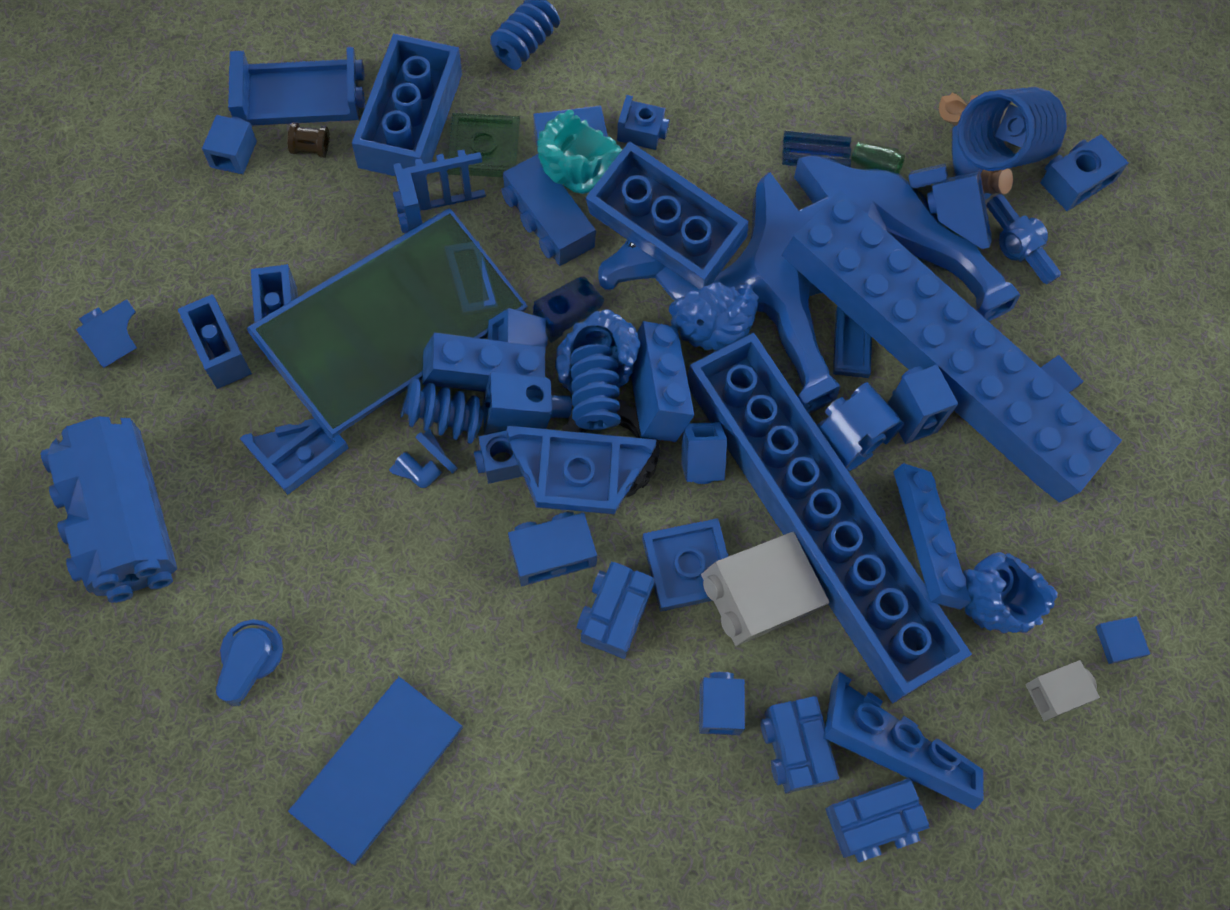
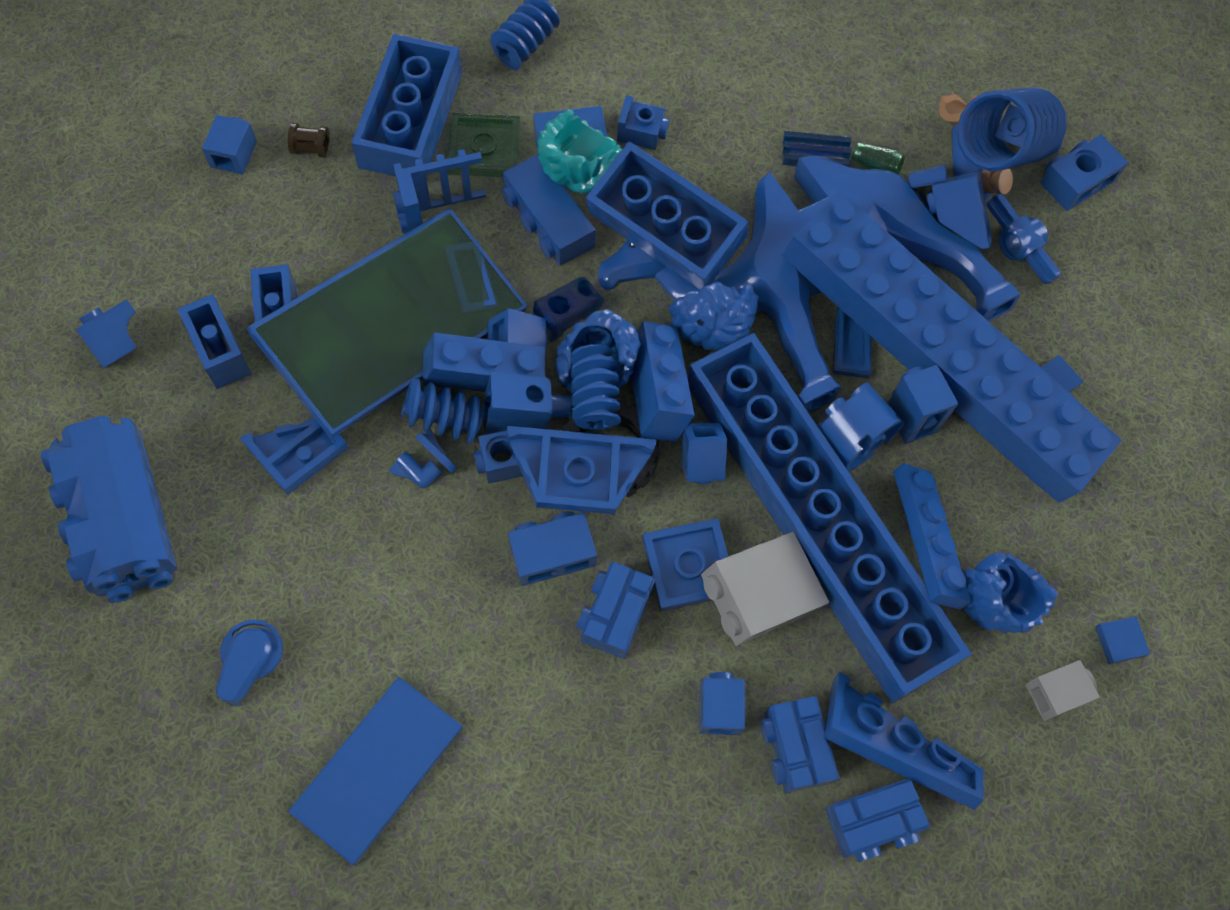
(295, 90): blue panel -> none

